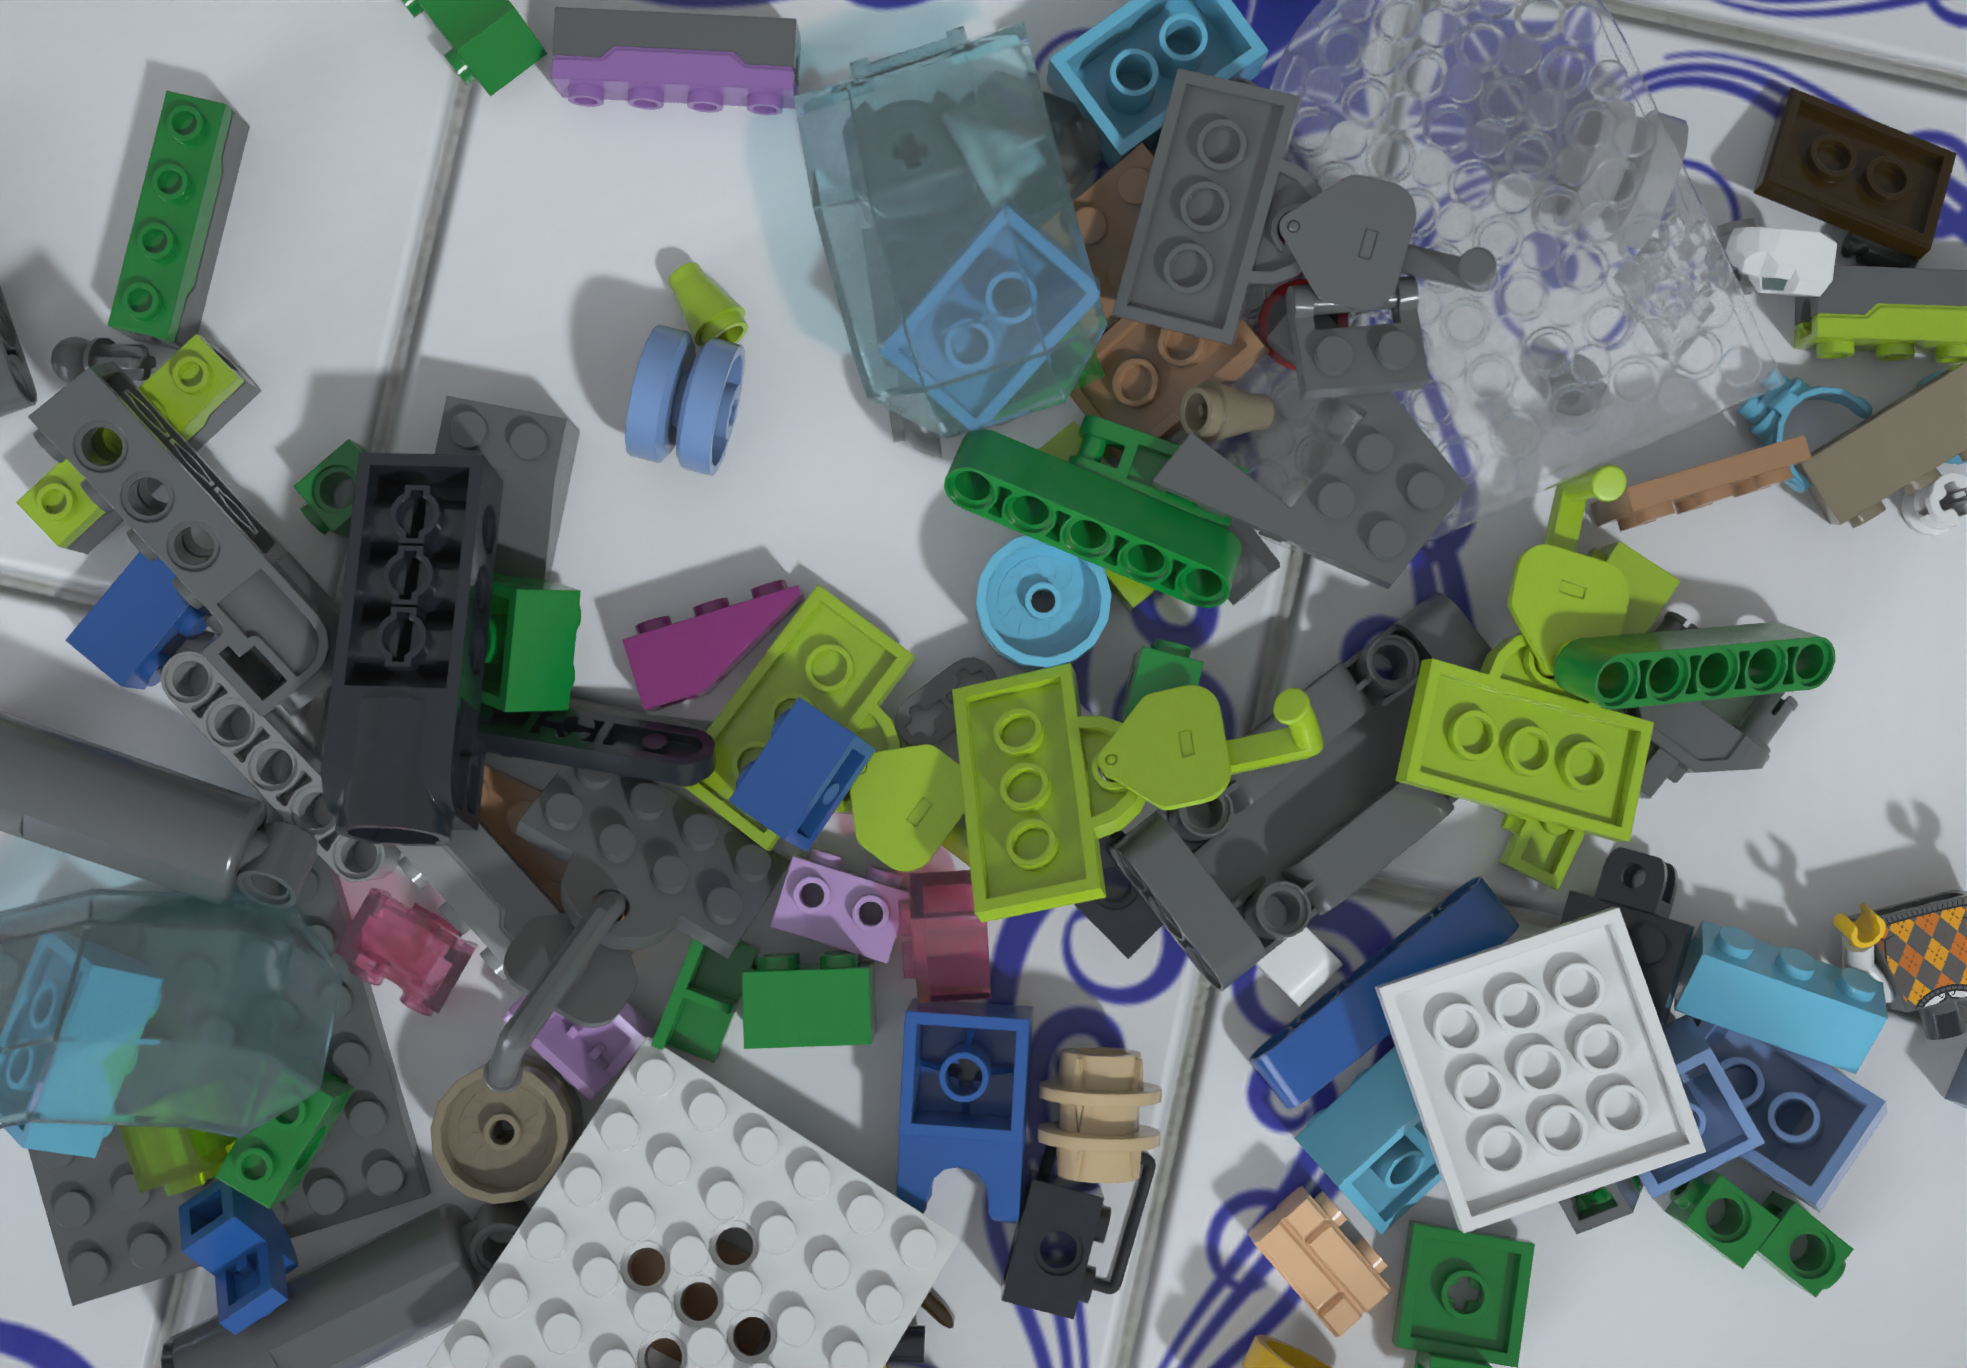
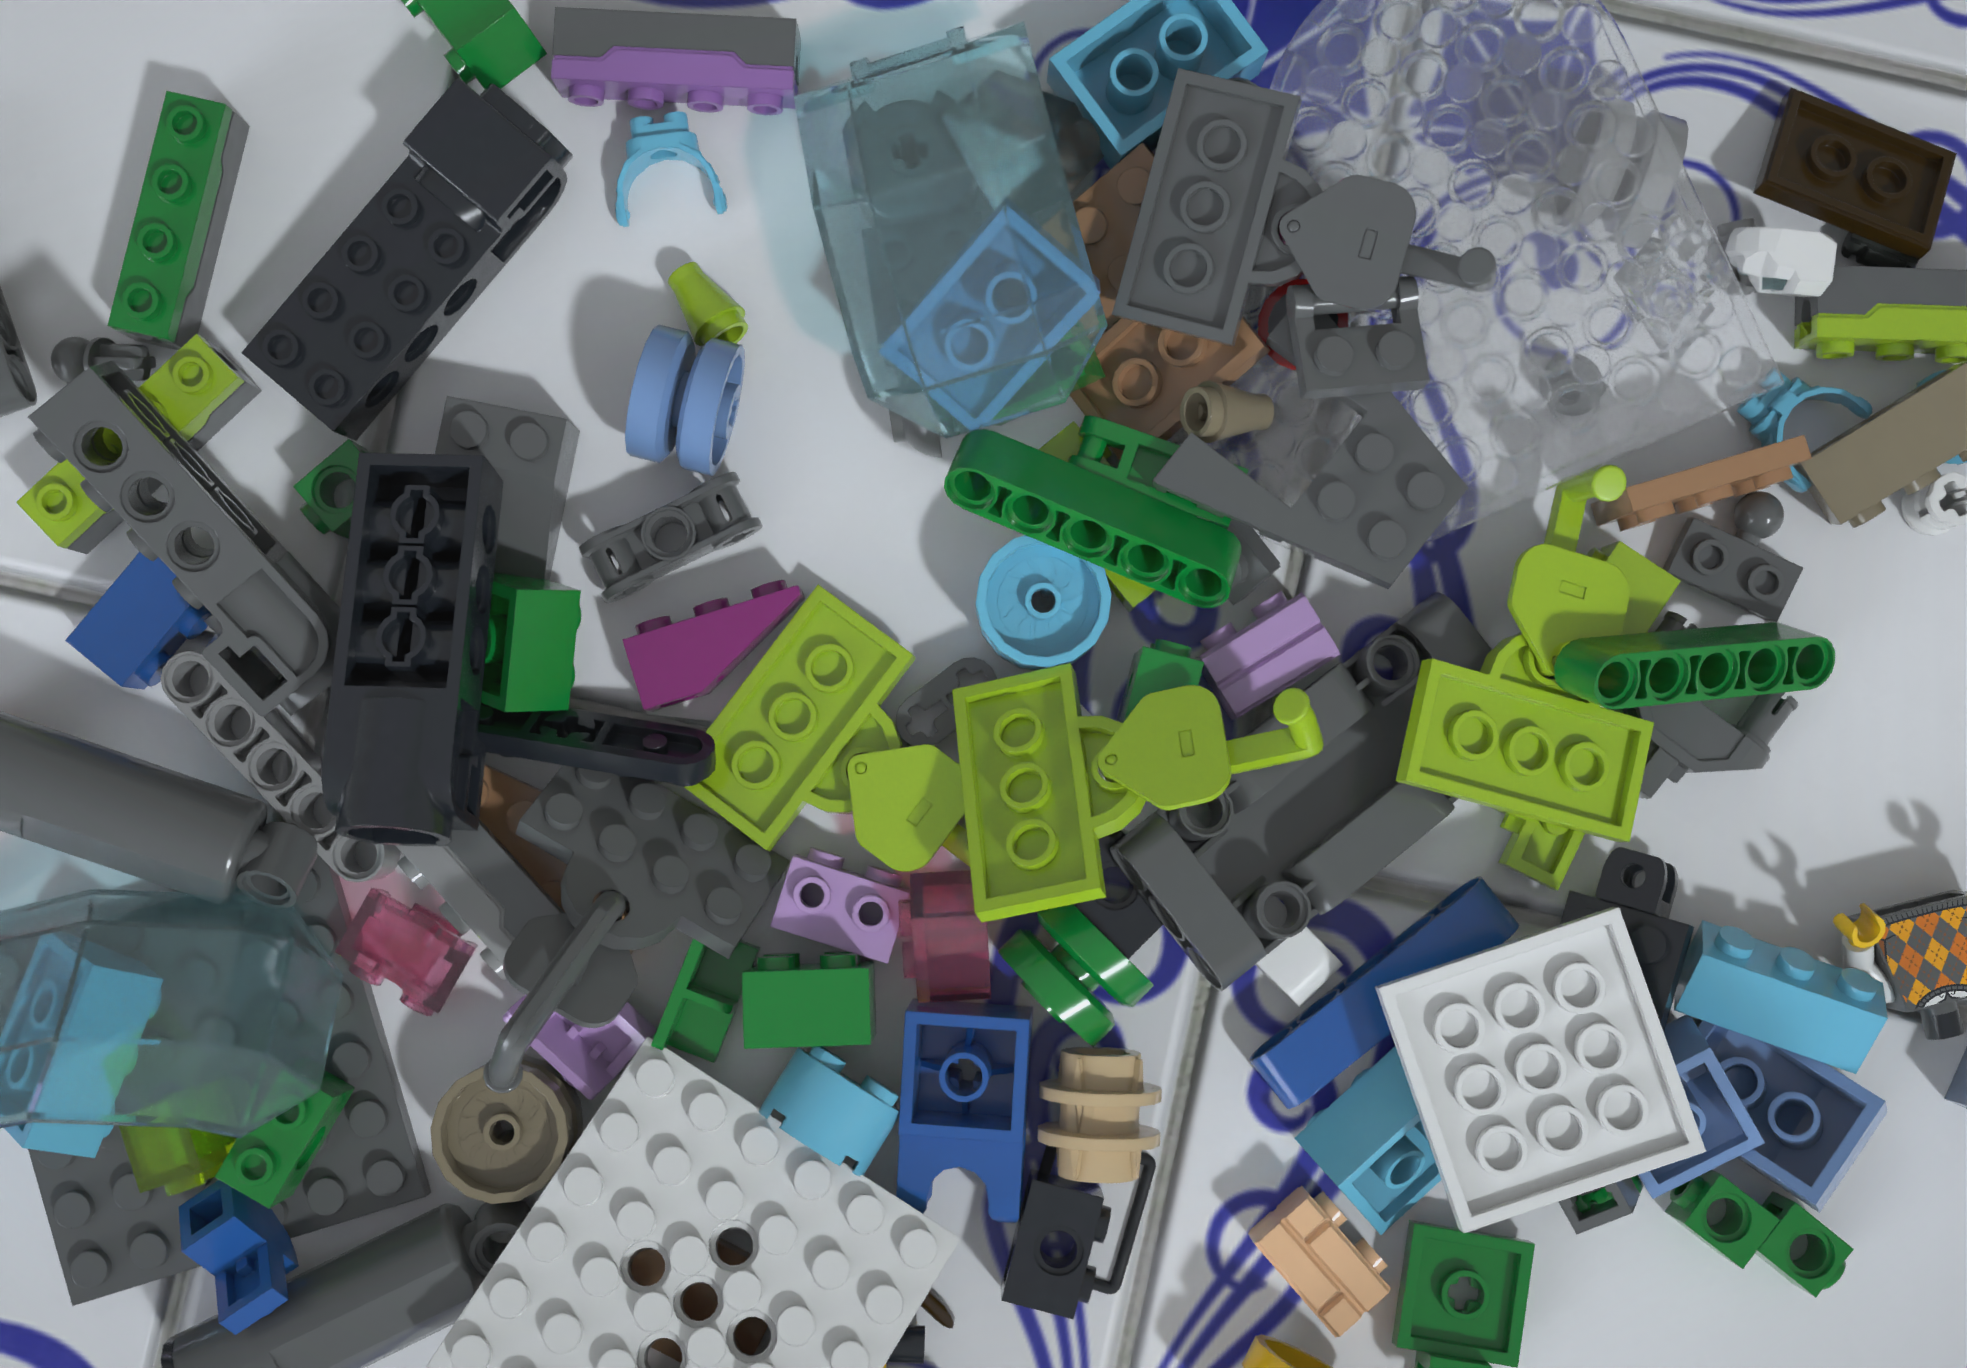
(413, 257): none -> black brick
(636, 546): none -> dark grey piece
(657, 143): none -> medium azure helmet
(801, 774): blue brick -> none
(831, 1109): none -> medium azure brick
(1073, 970): none -> green wheel
(1267, 654): none -> lavender brick
(1735, 565): none -> dark grey plate

